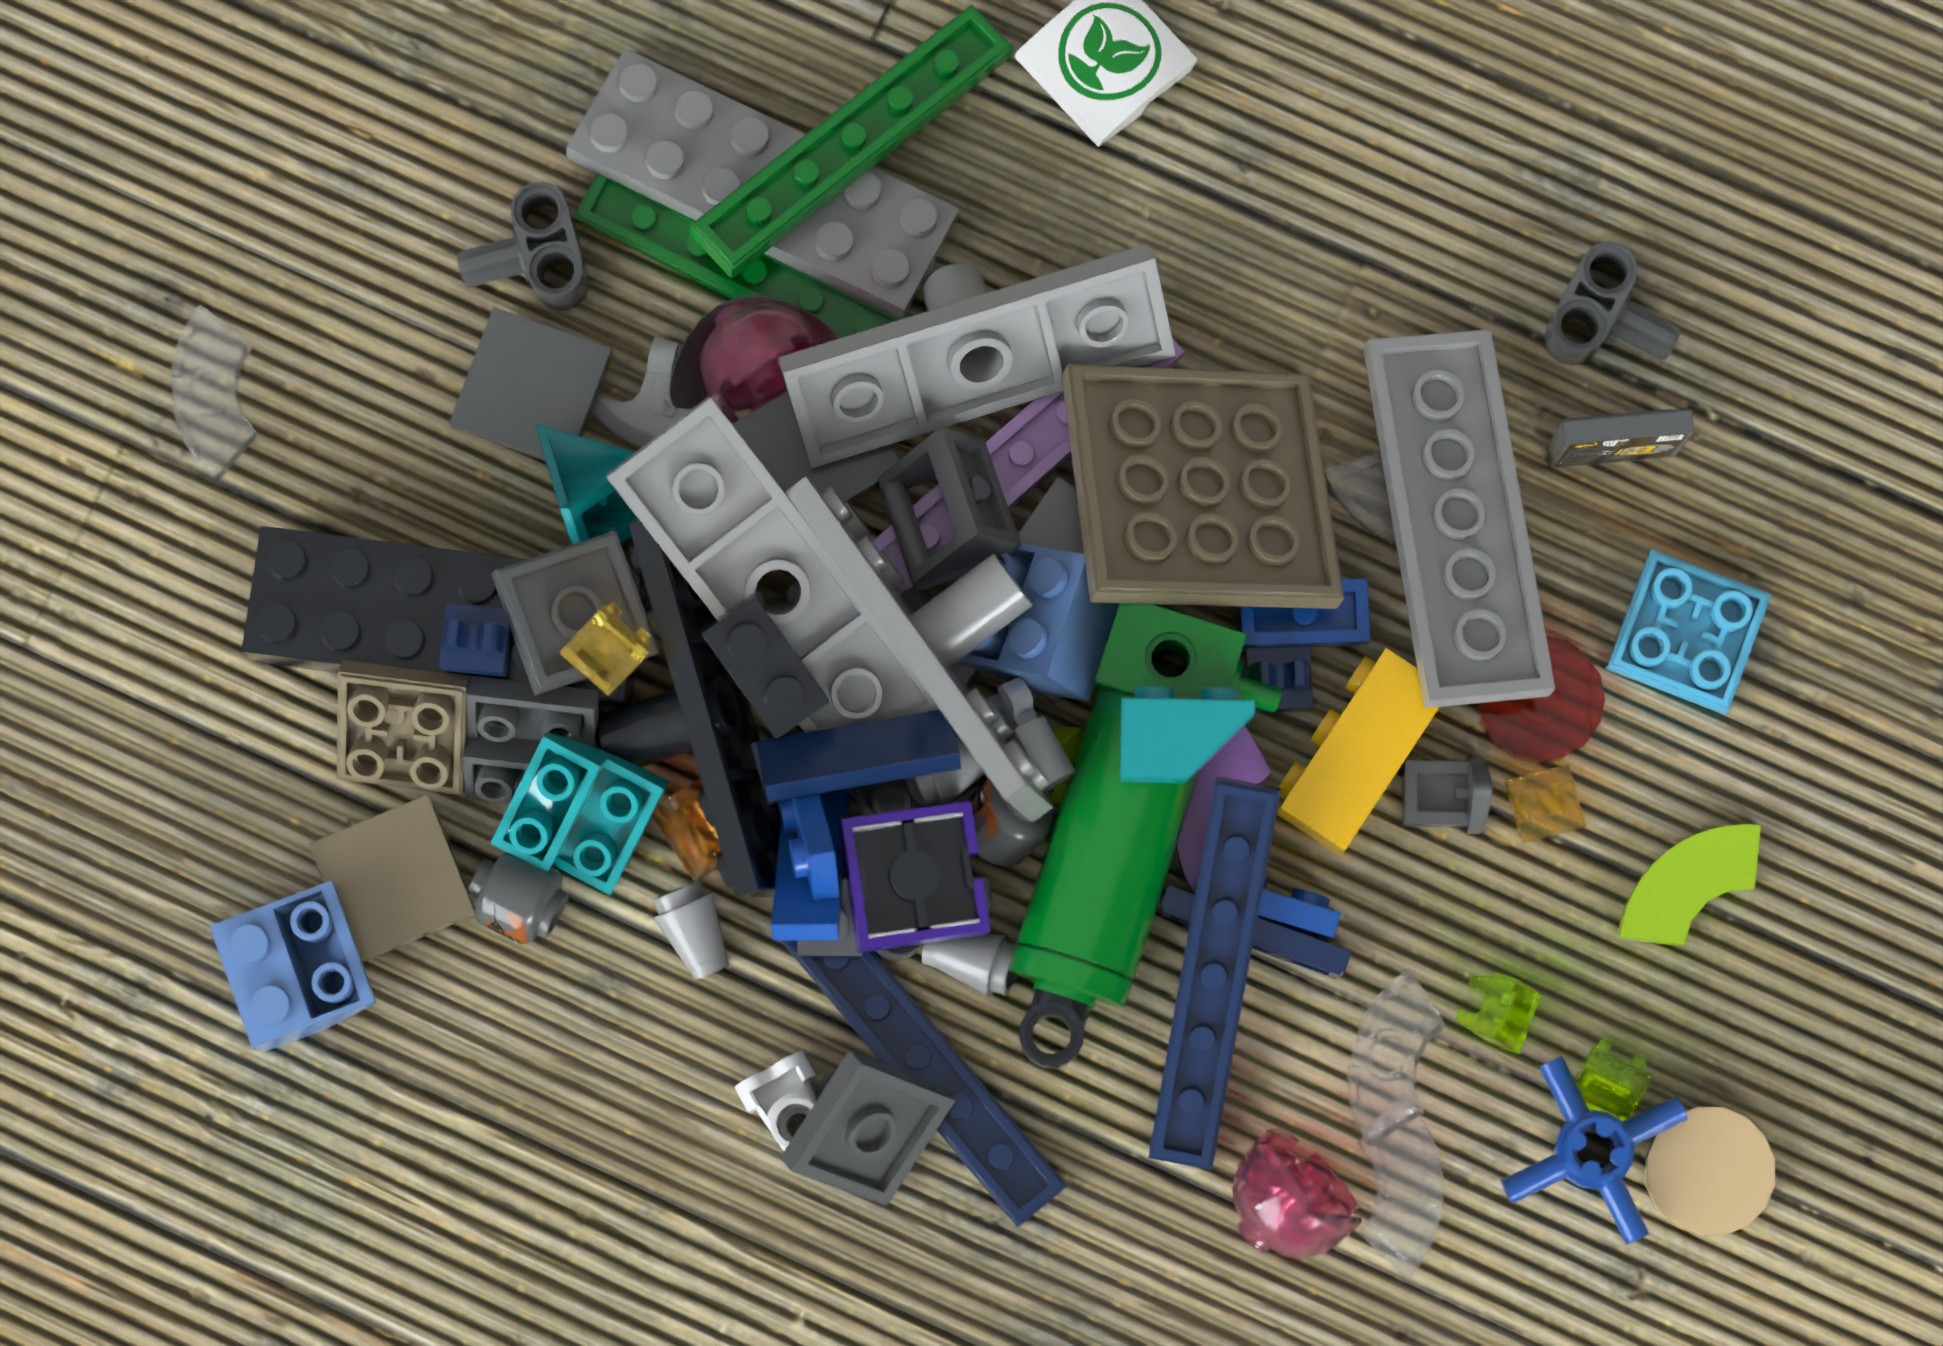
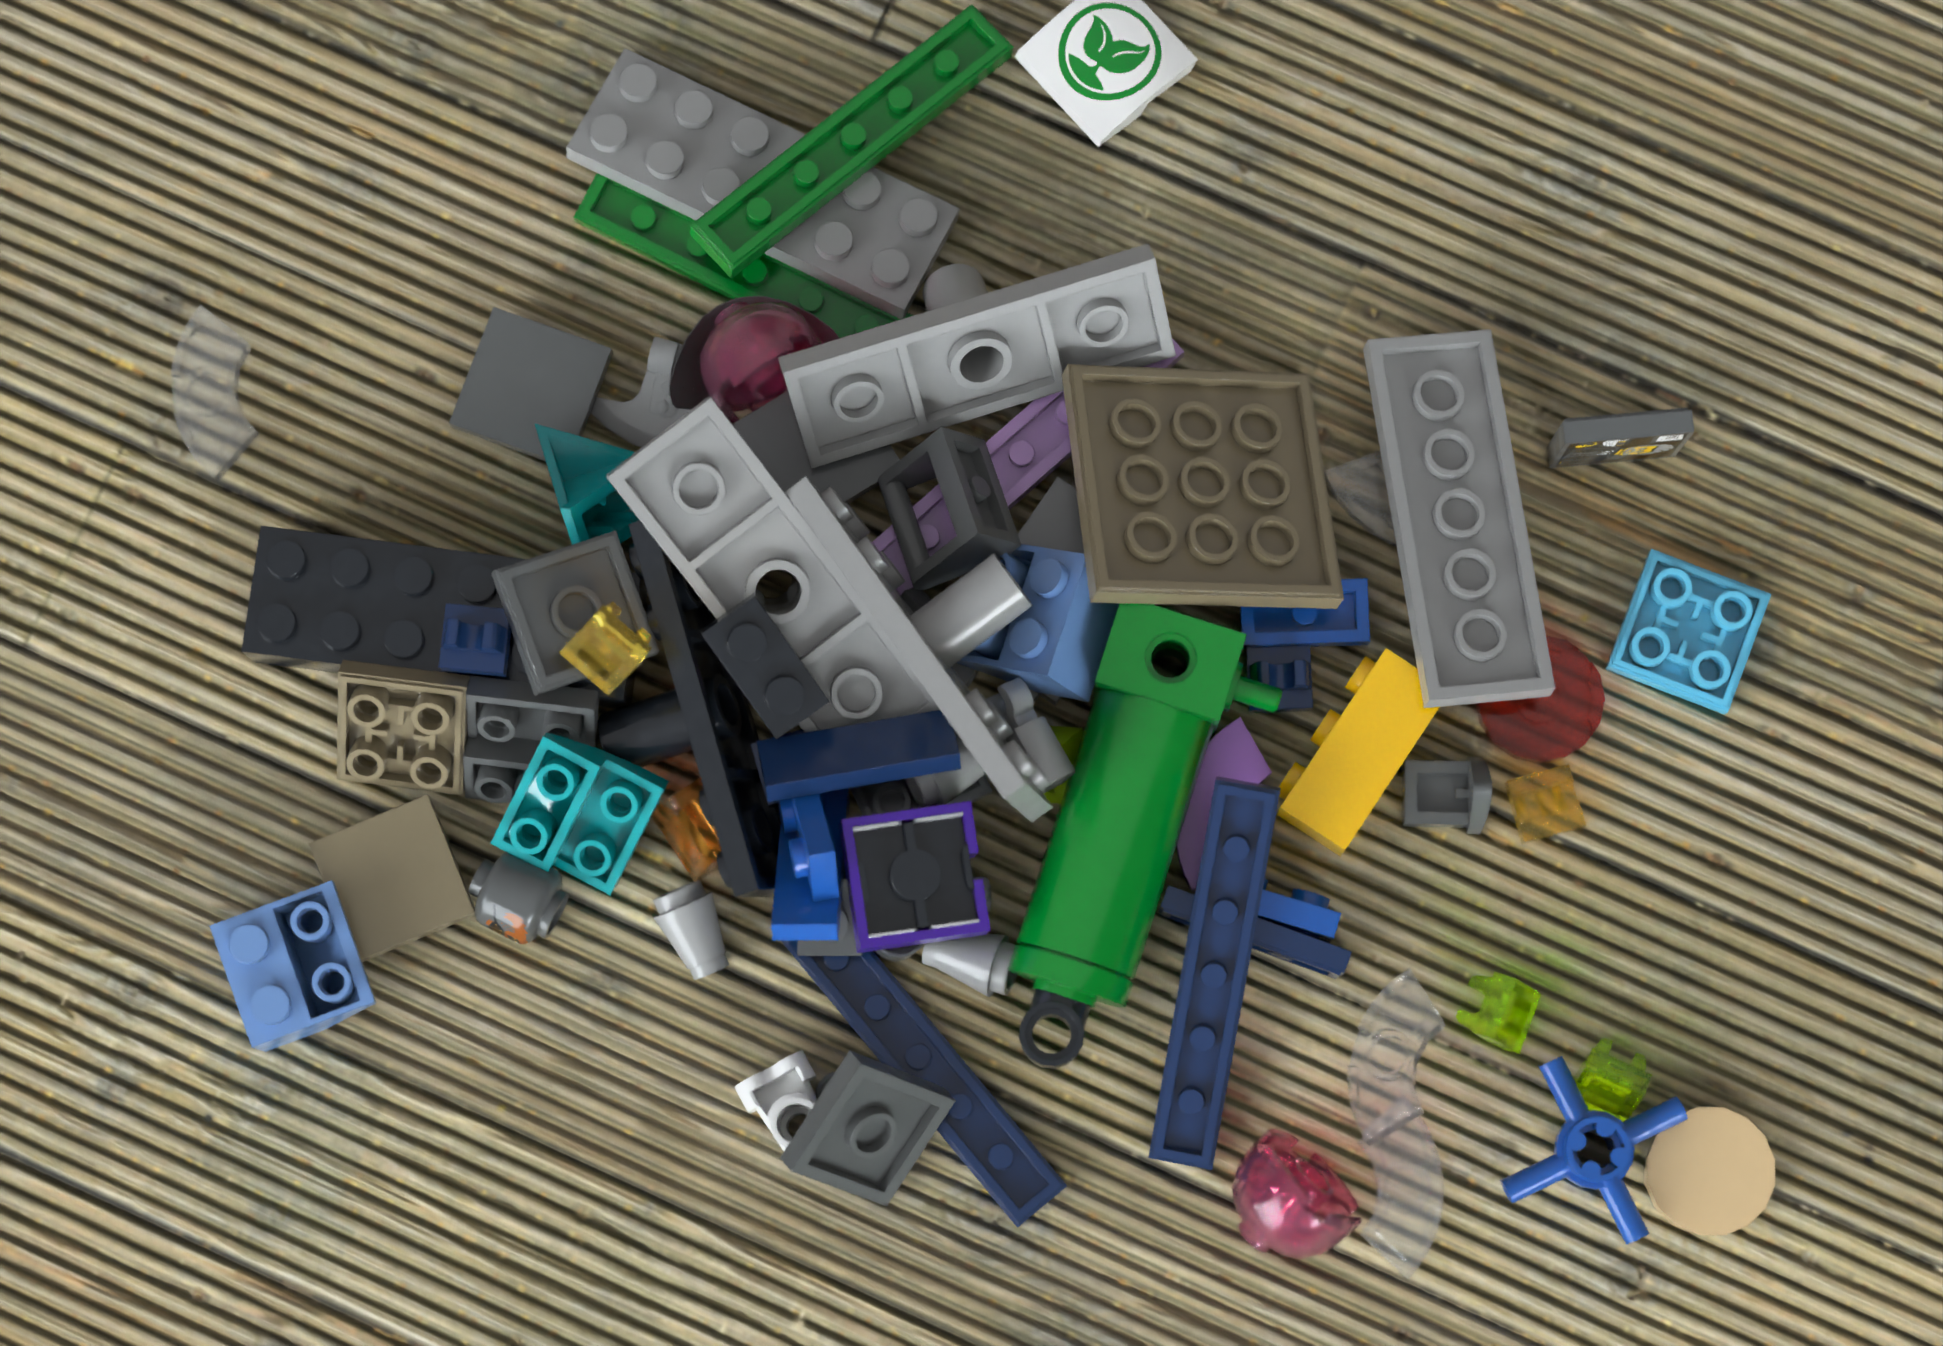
(532, 250): dark grey beam -> none
(1002, 831): dark grey head -> none
(1176, 737): teal slope -> none
(1607, 311): dark grey beam -> none
(1688, 878): lime tile -> none

